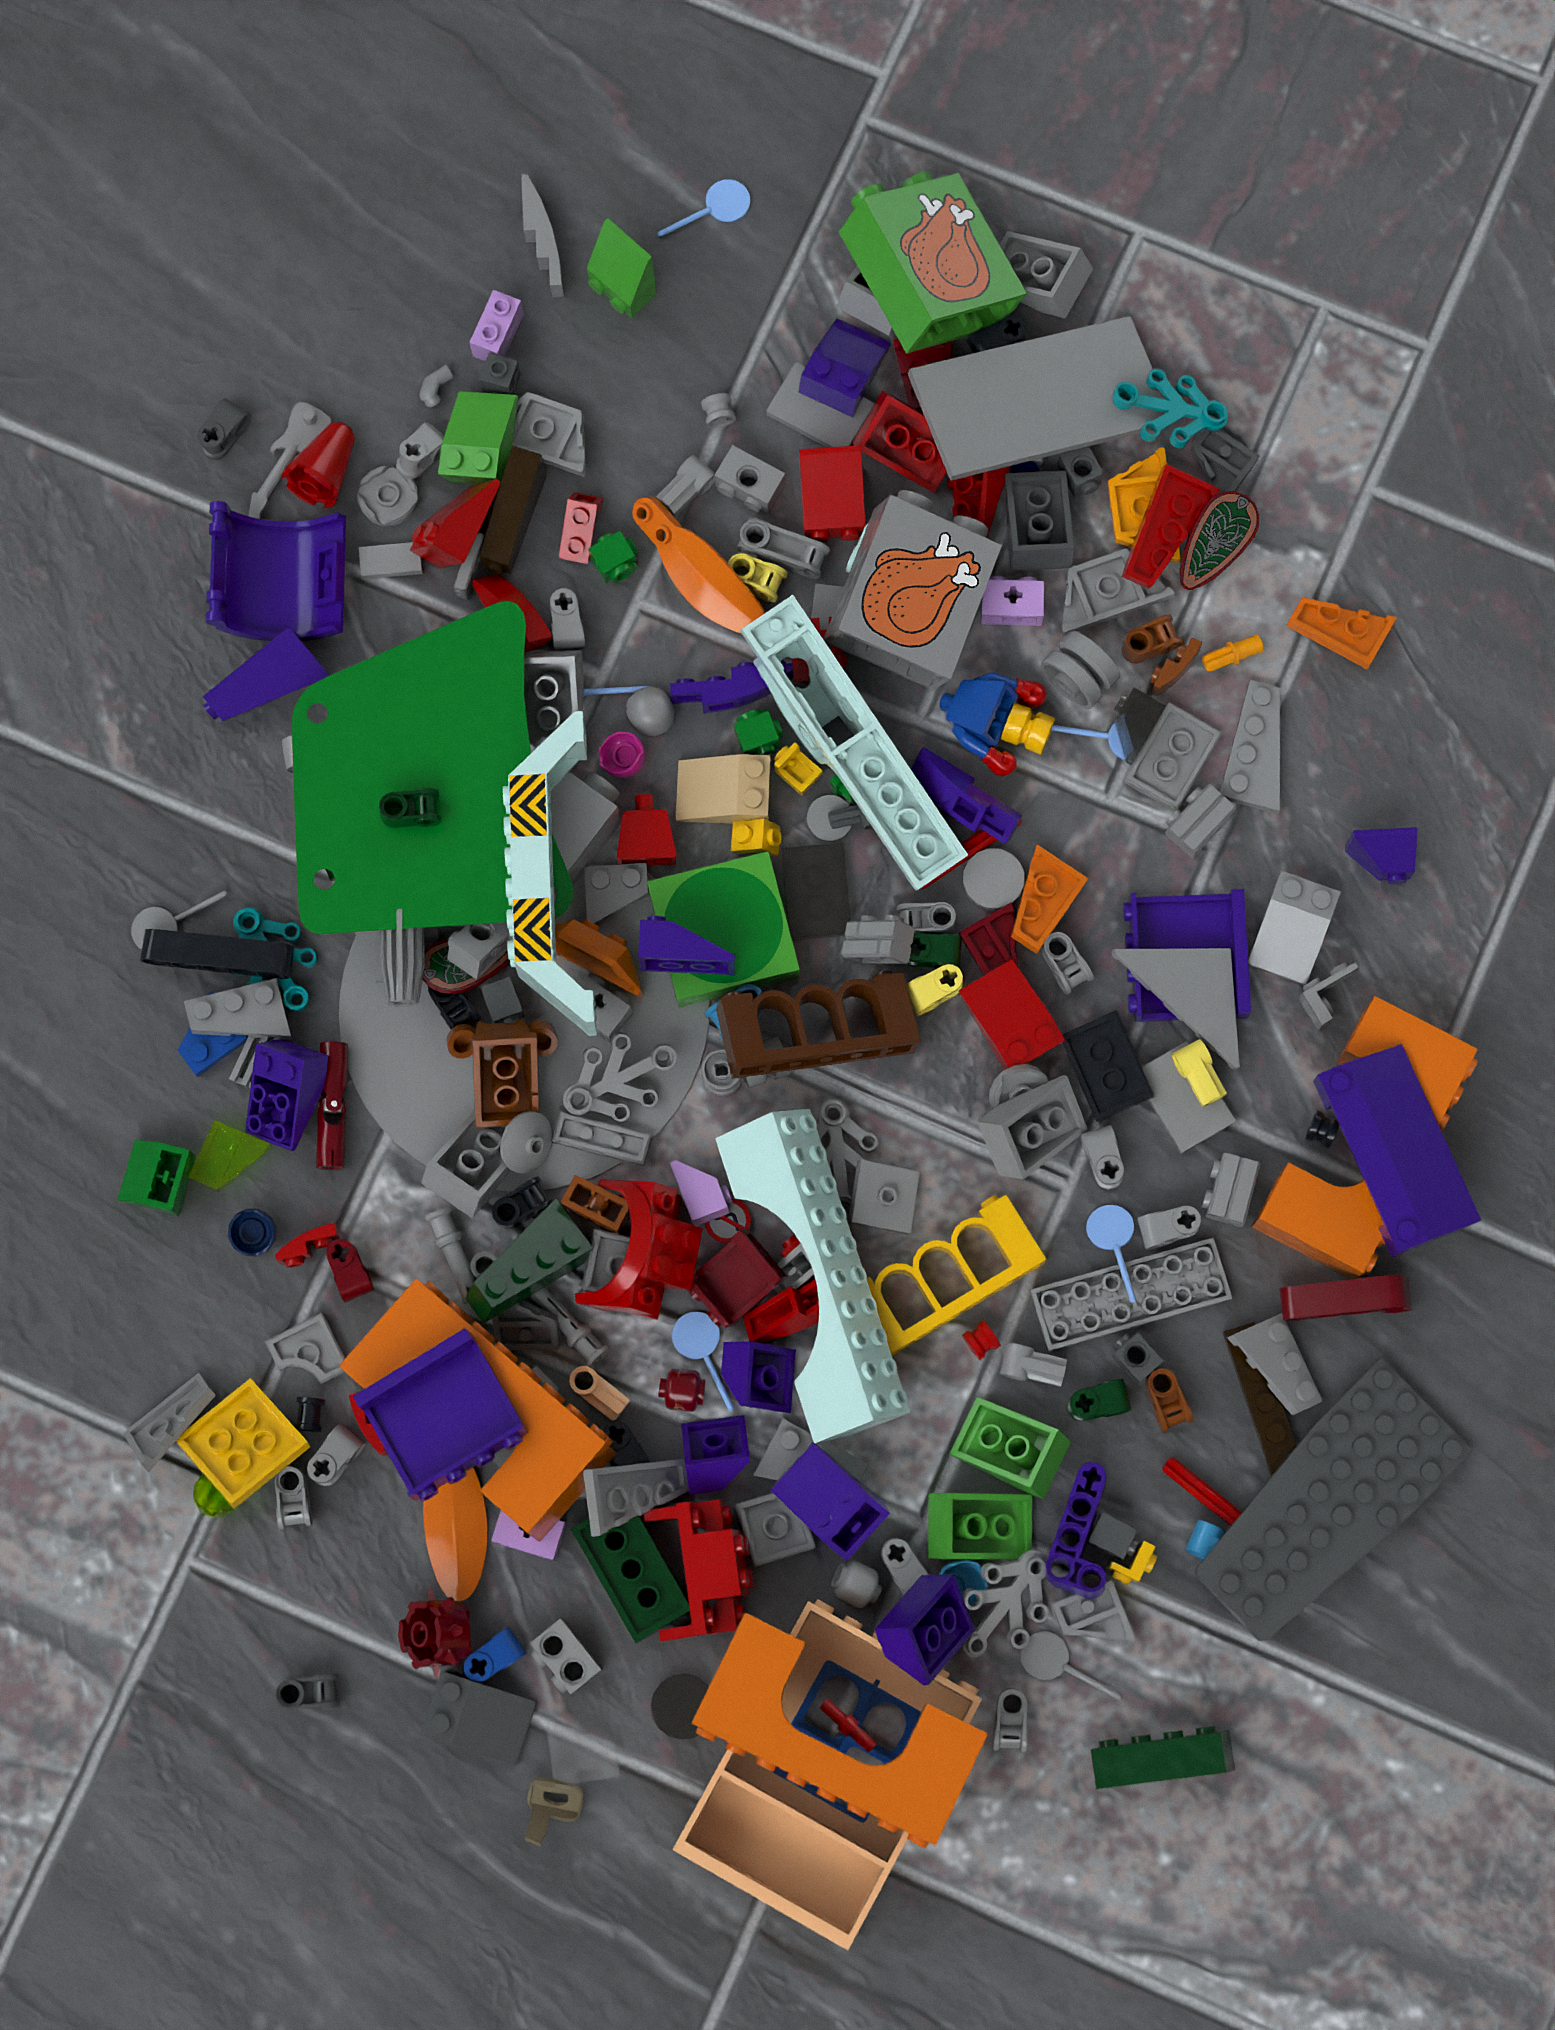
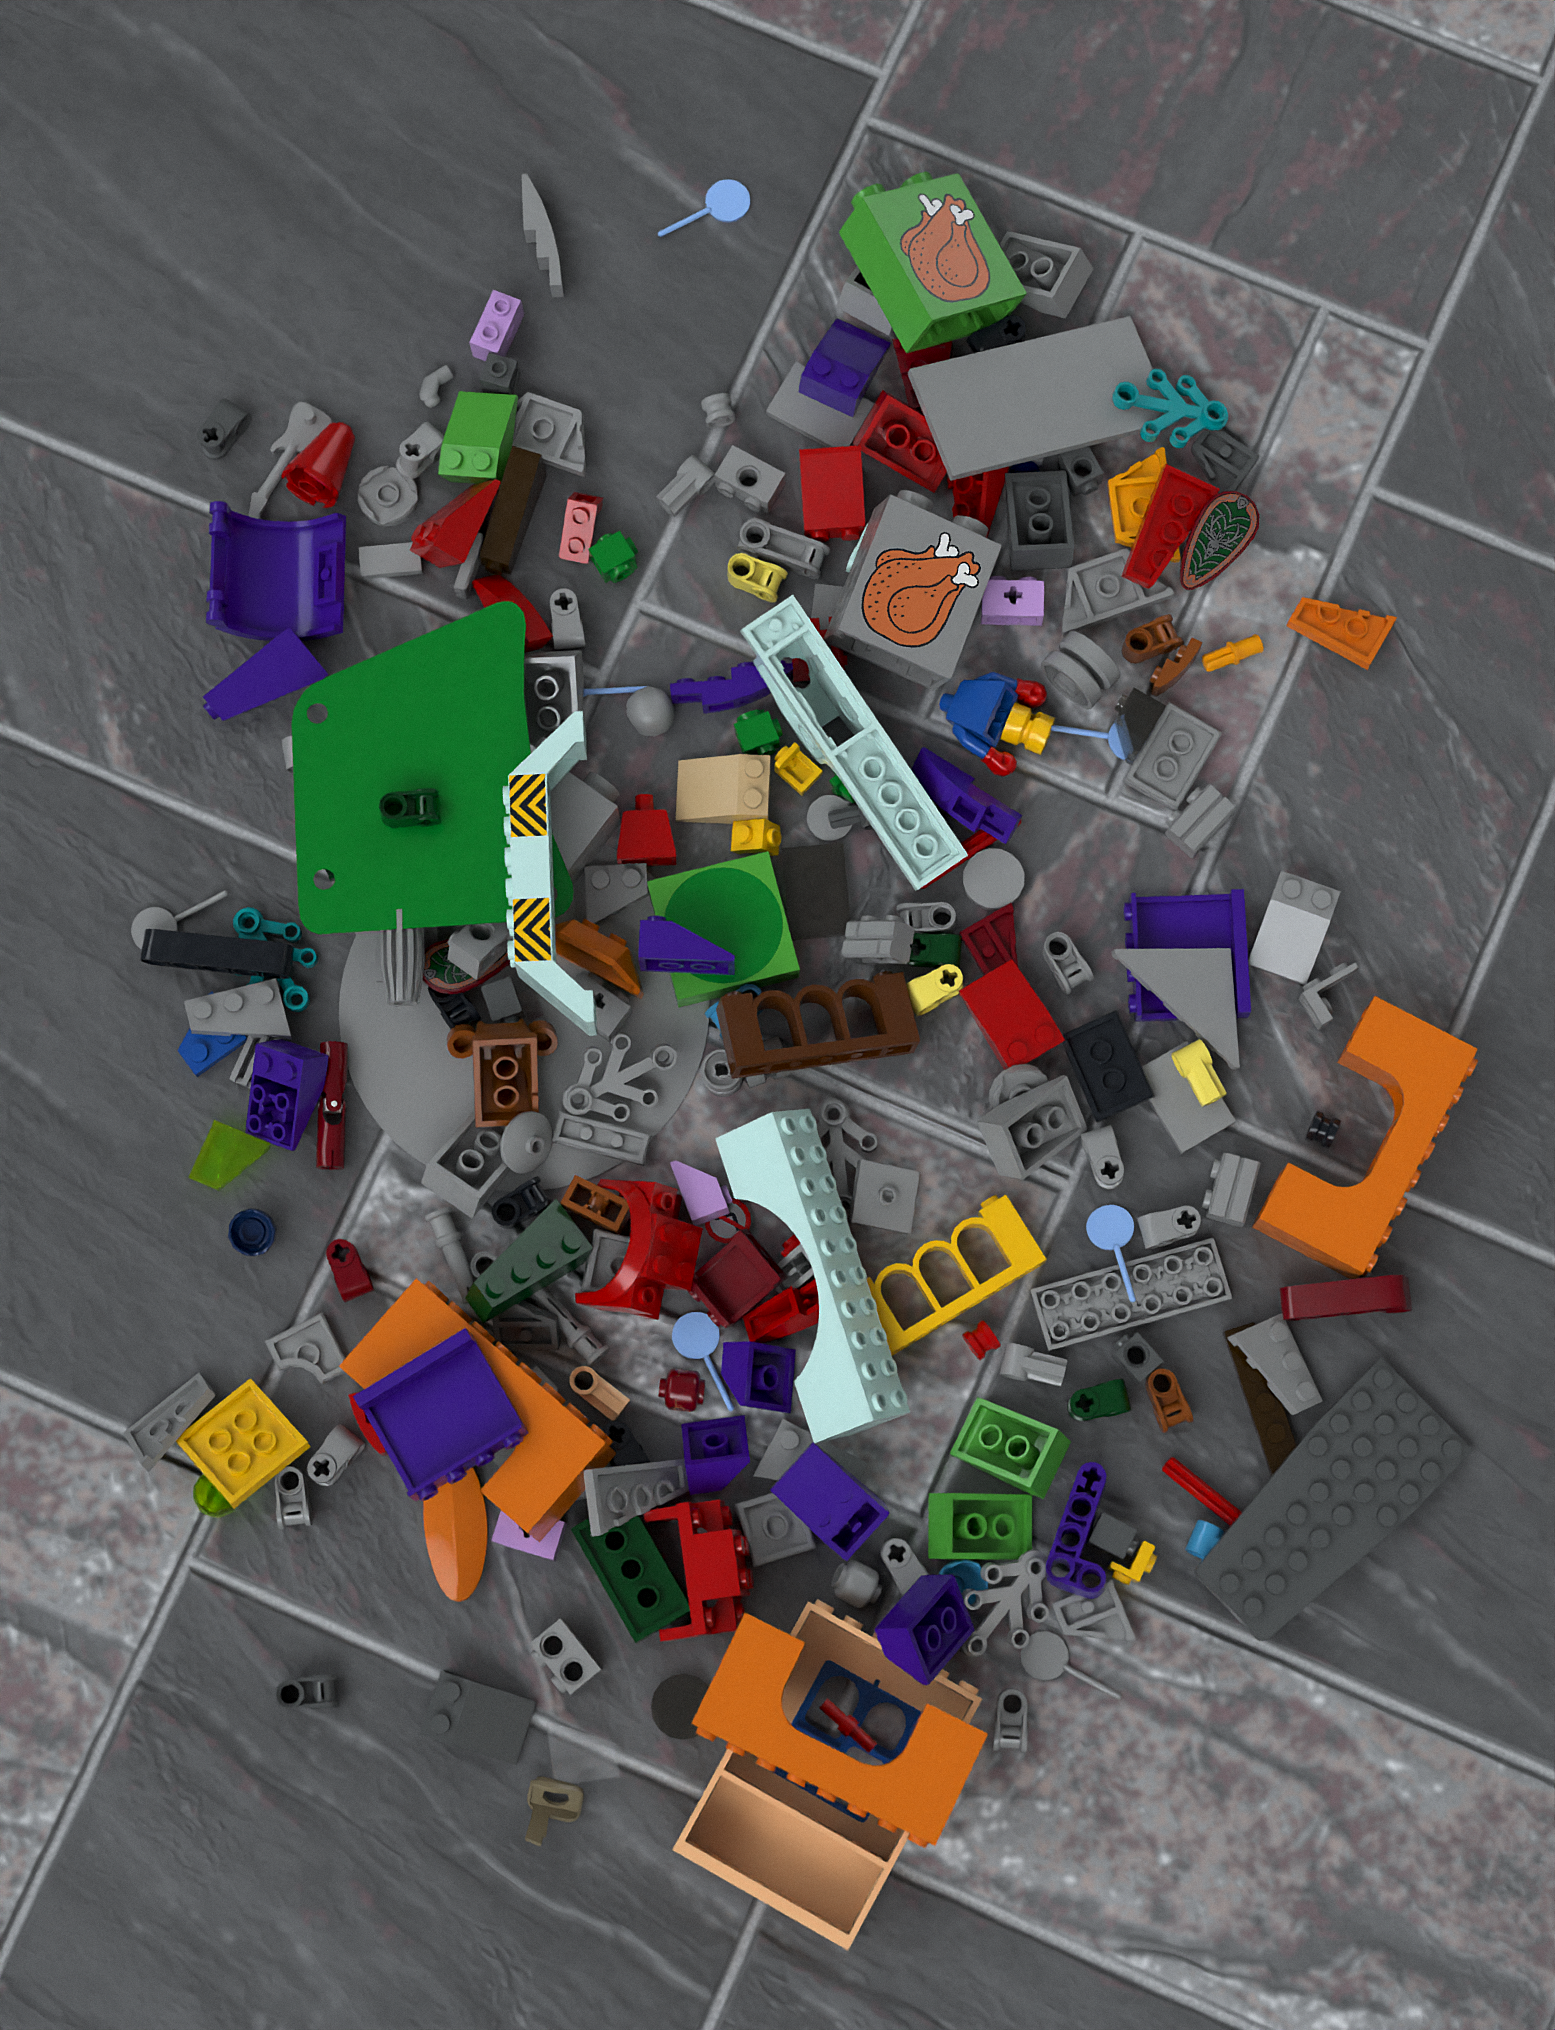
(157, 1176): green slope -> none
(298, 1249): red slope -> none
(309, 1414): black bush -> none
(435, 1633): dark red brick -> none
(498, 1652): blue piece -> none
(621, 270): bright green slope -> none
(622, 754): dark pink hair -> none
(697, 568): orange plant -> none
(1045, 898): orange wing -> none
(1162, 1759): dark green wedge -> none
(1254, 759): light grey wing -> none
(1385, 852): dark purple slope -> none
(1398, 1149): dark purple slope -> none

